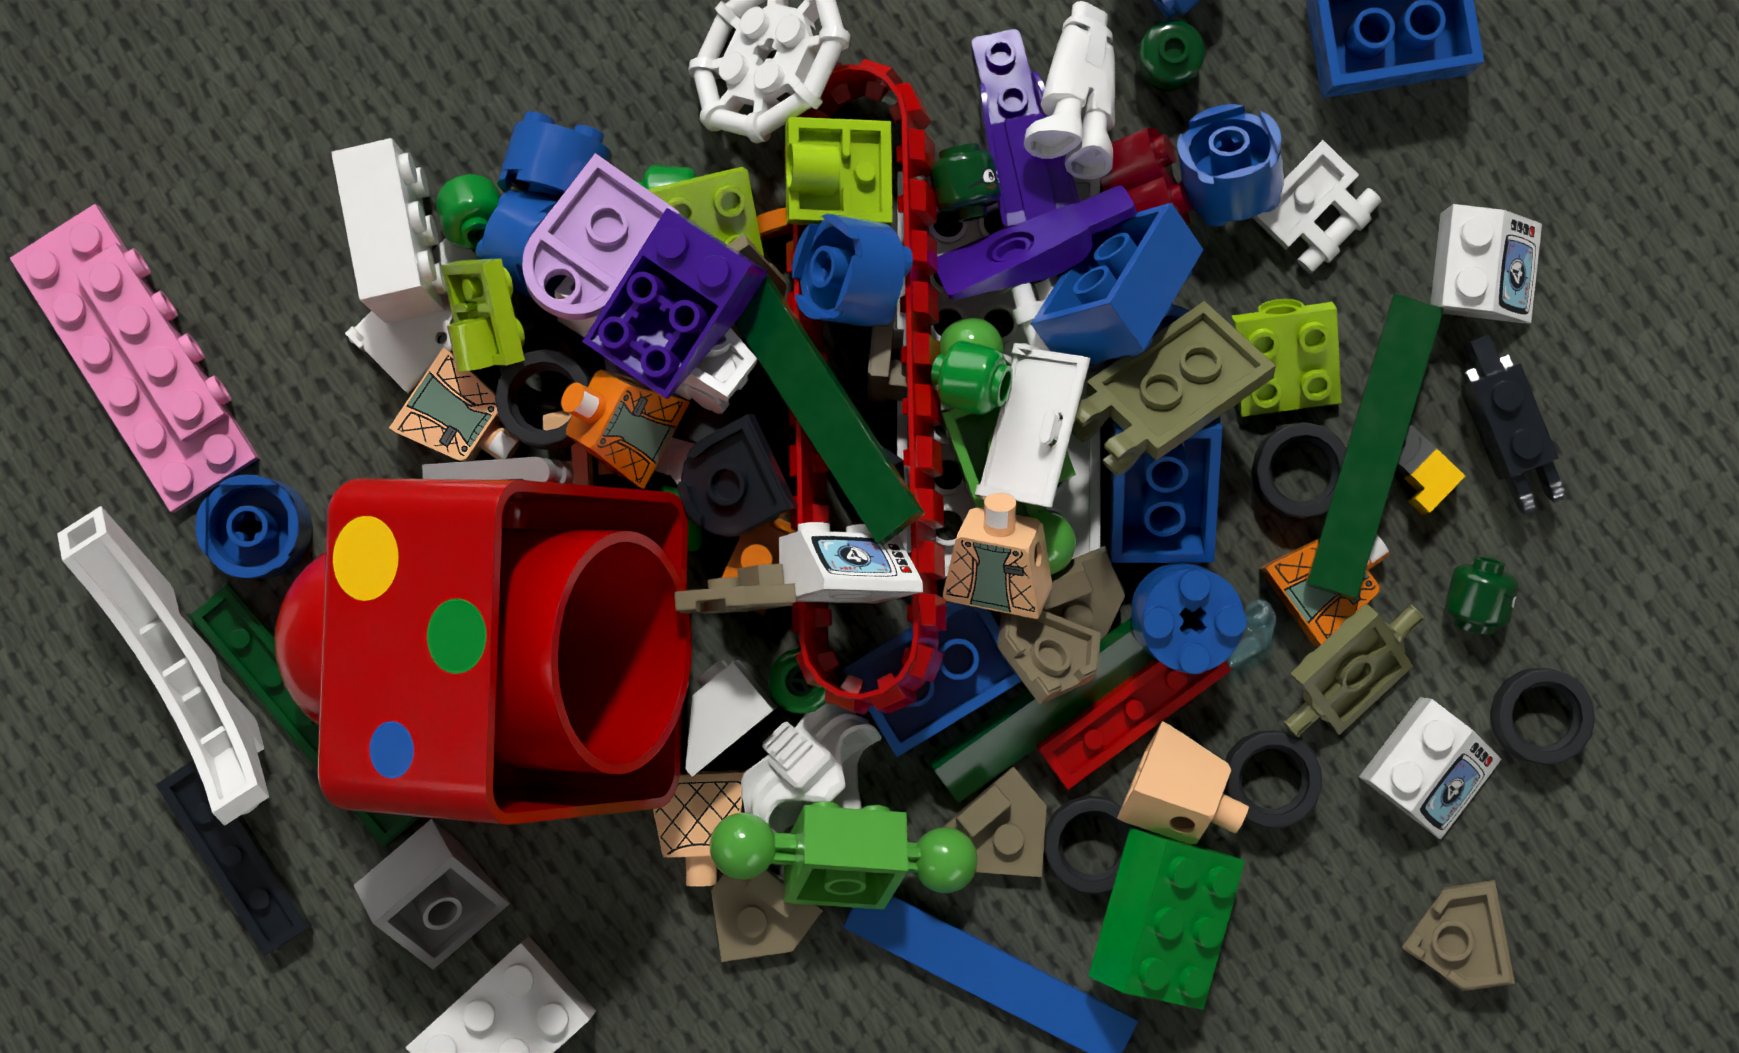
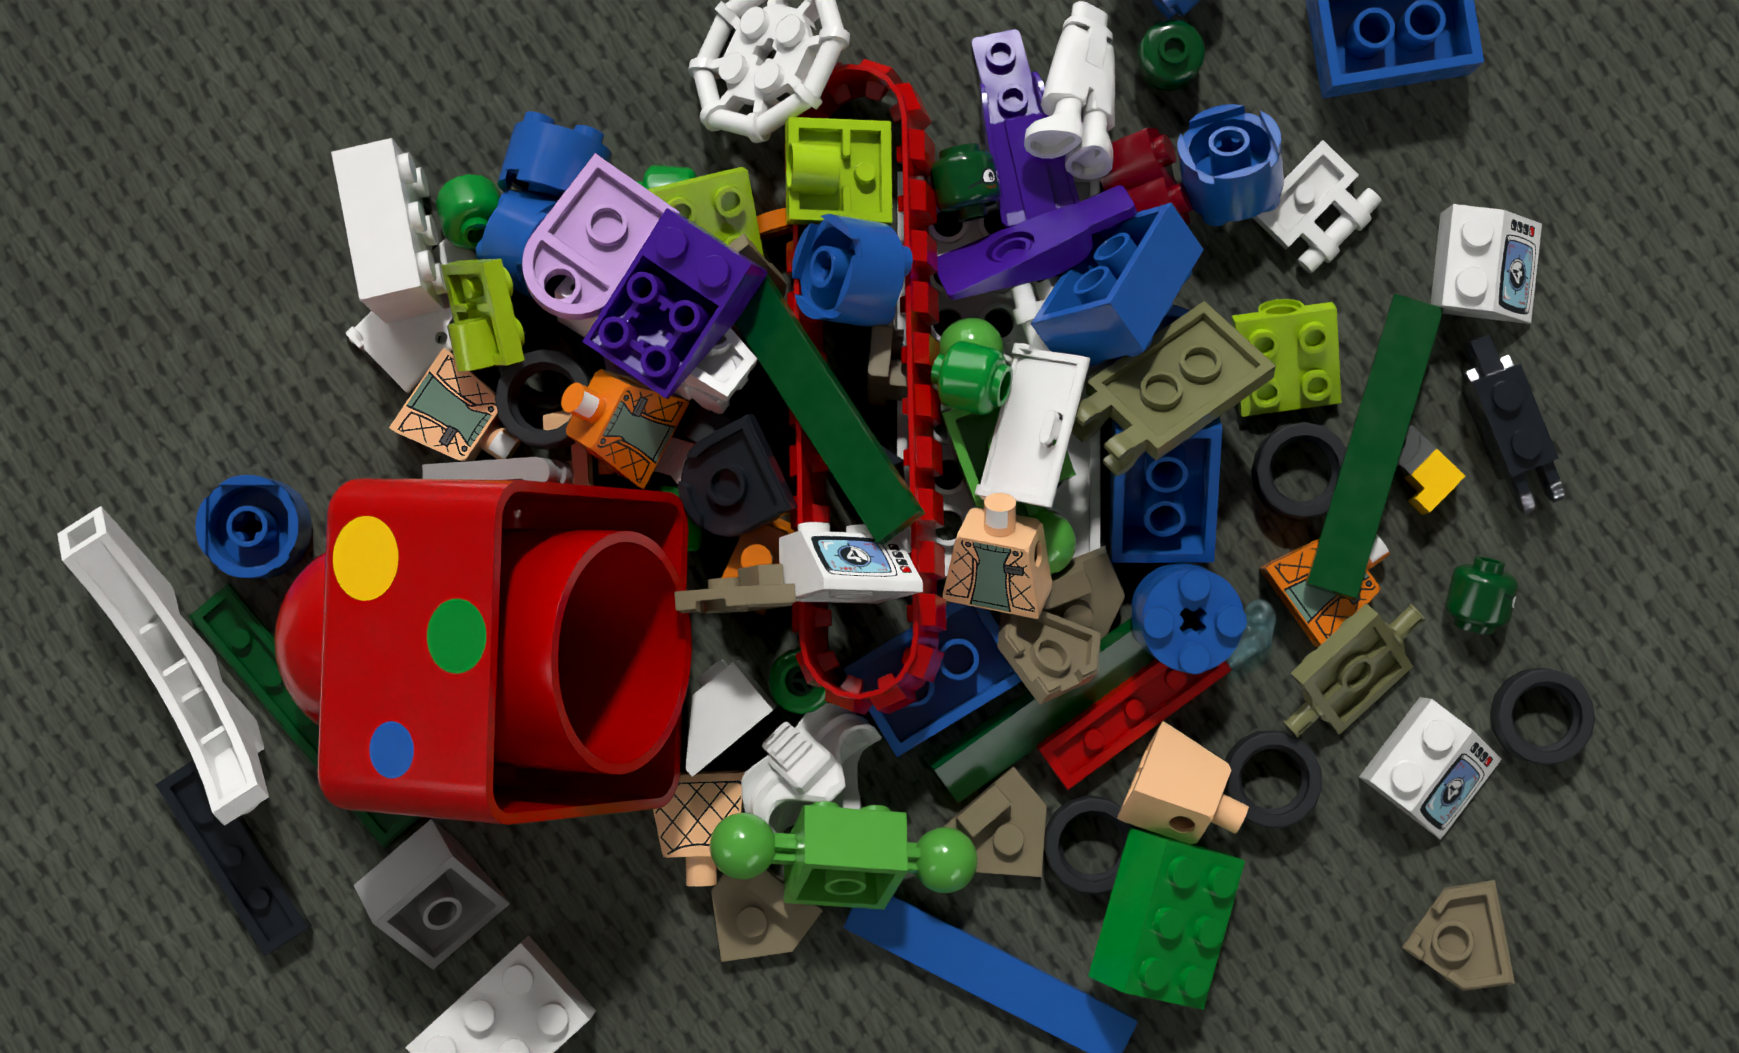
(136, 357): bright pink plate -> none

